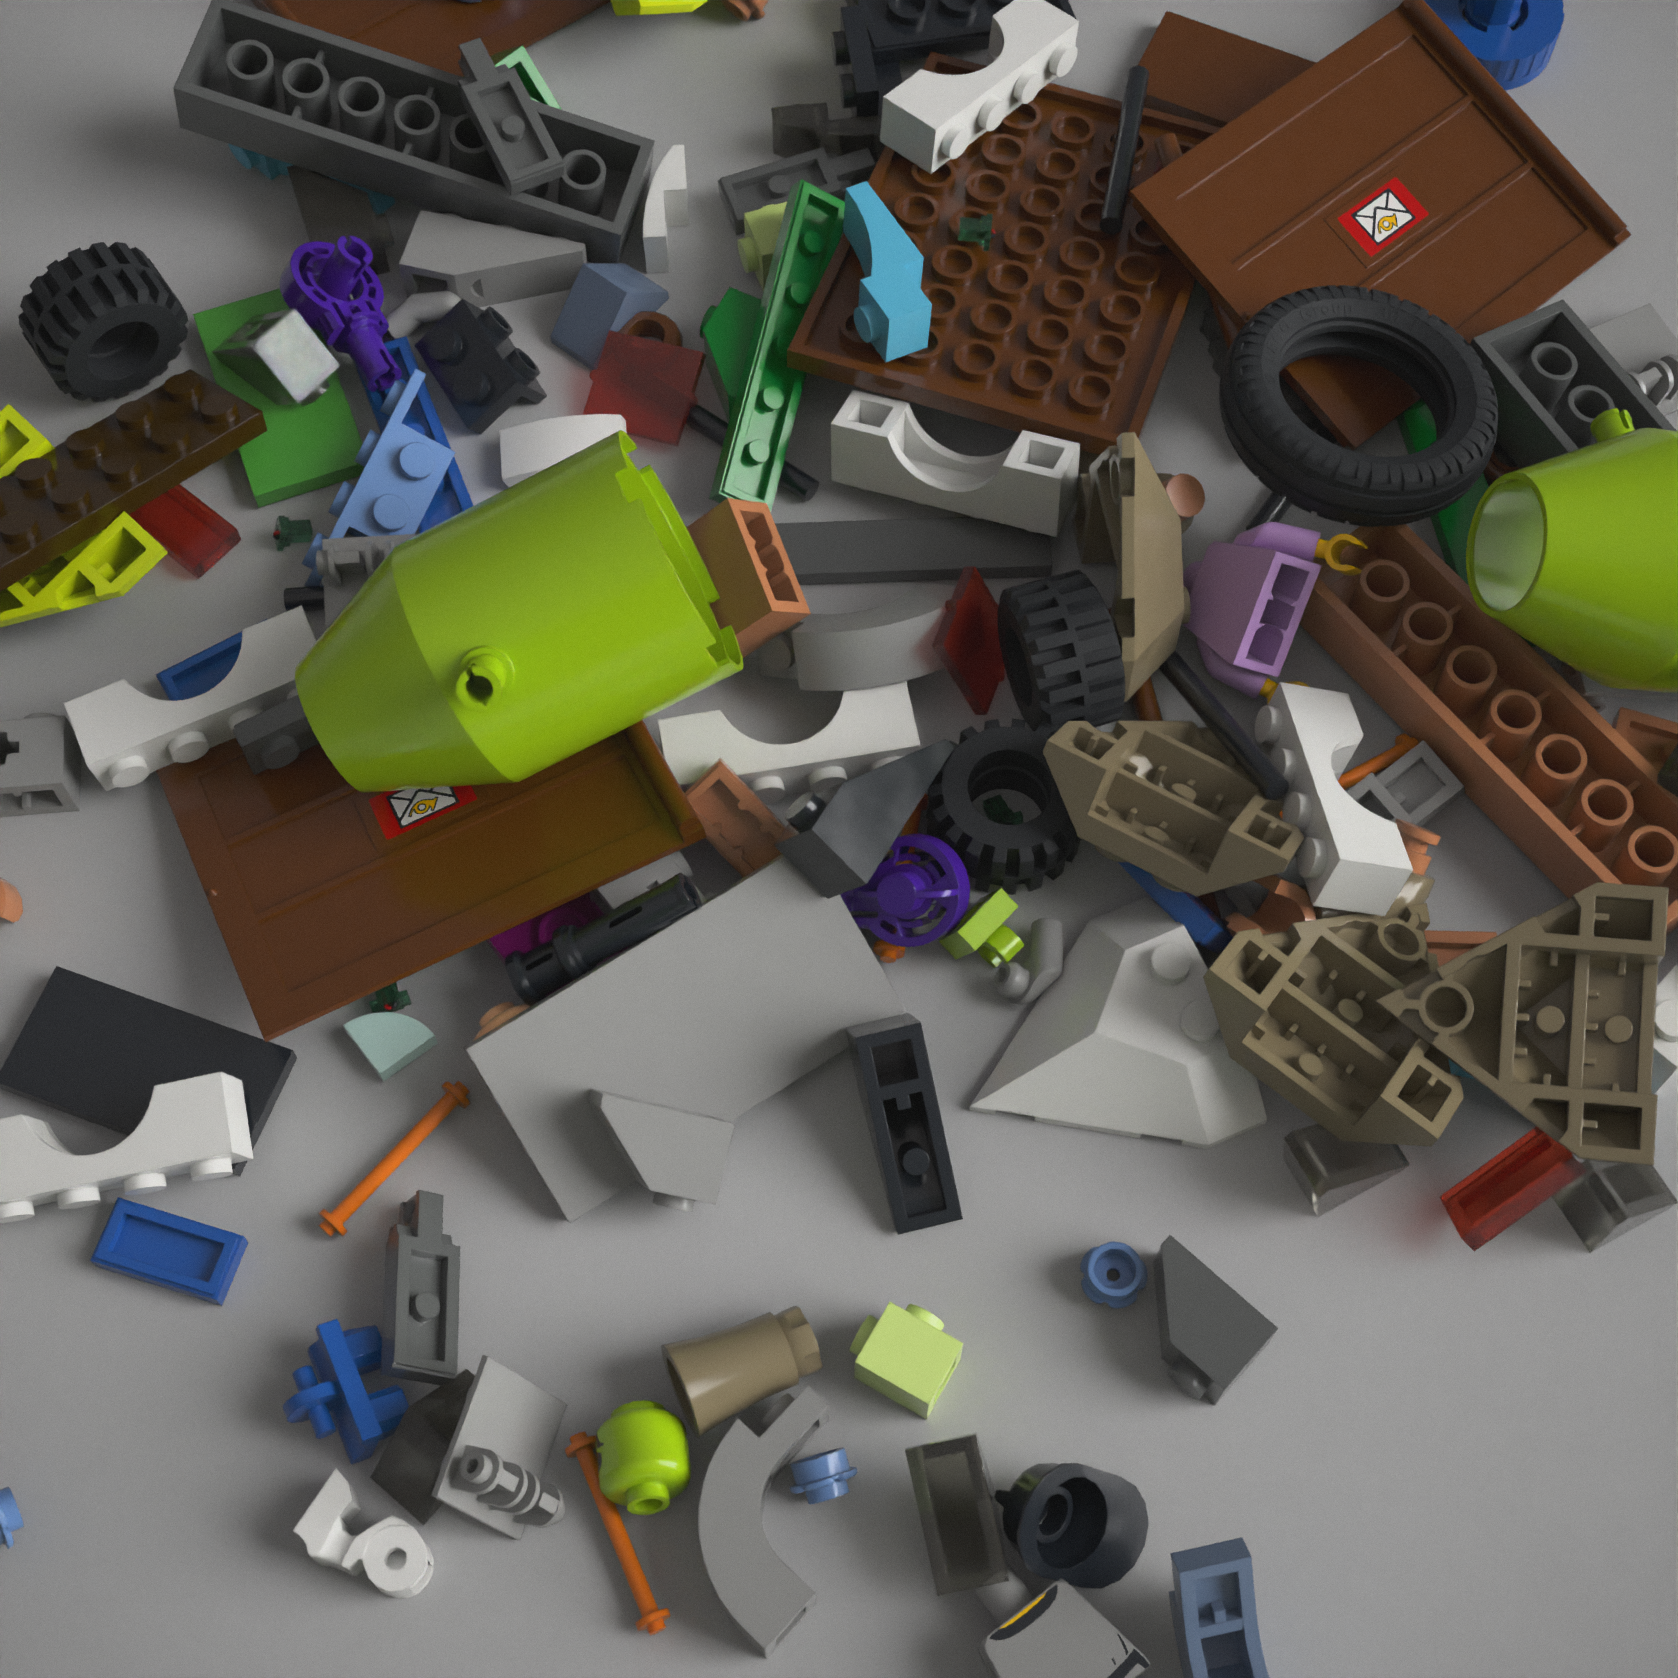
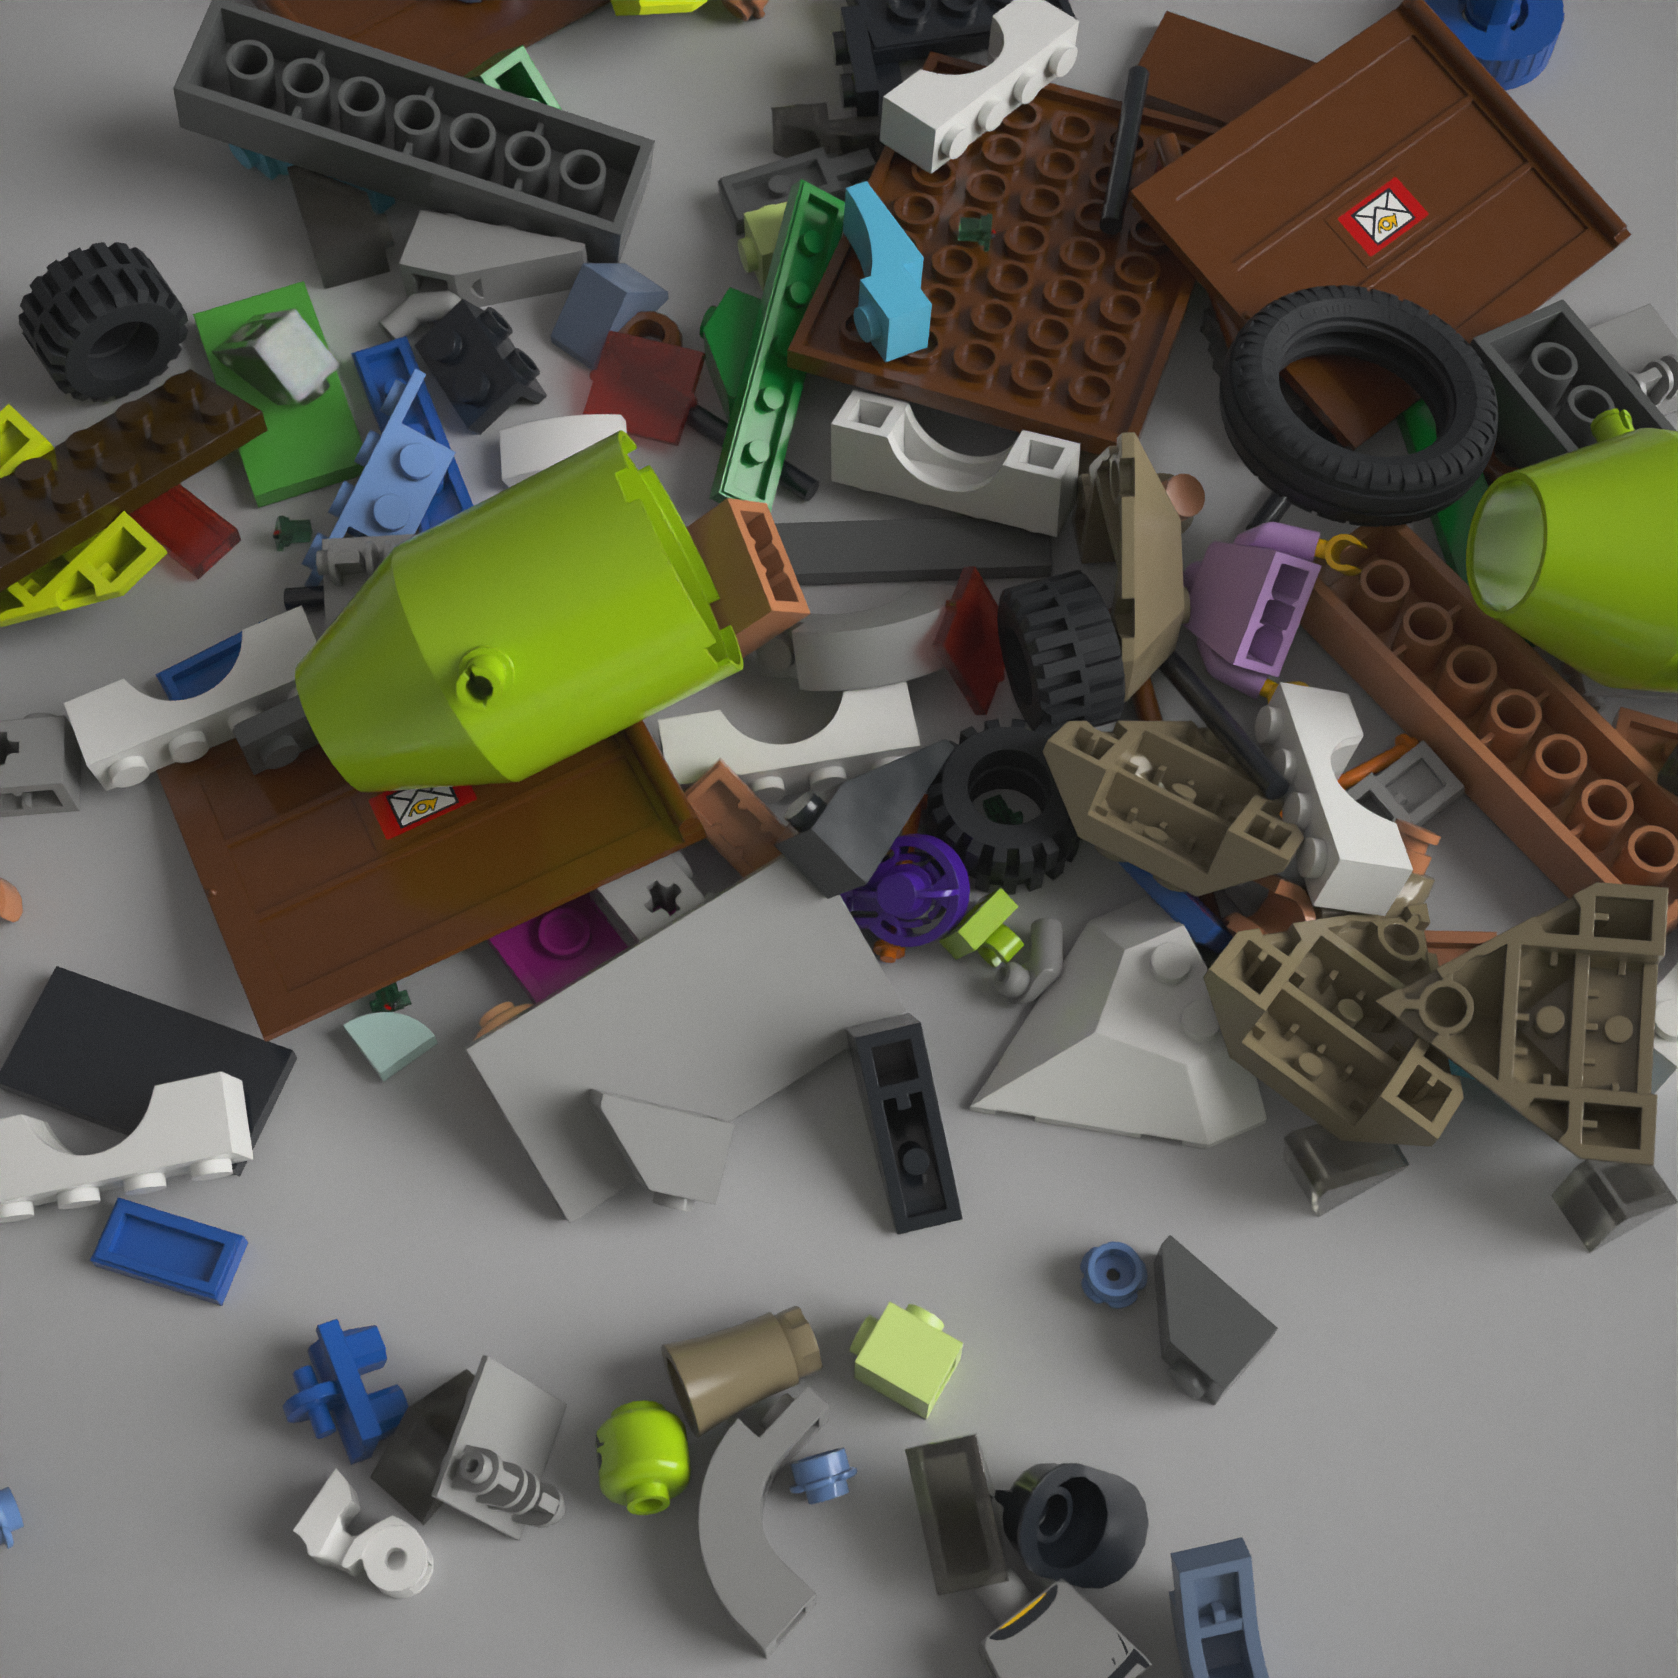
(319, 288): dark purple pin -> none
(334, 1221): orange axle -> none
(421, 1295): dark grey hinge -> none
(507, 121): dark grey hinge -> none
(580, 949): black pin -> none
(652, 1617): orange axle -> none
(665, 208): white slope -> none
(1509, 1187): clear red tile -> none

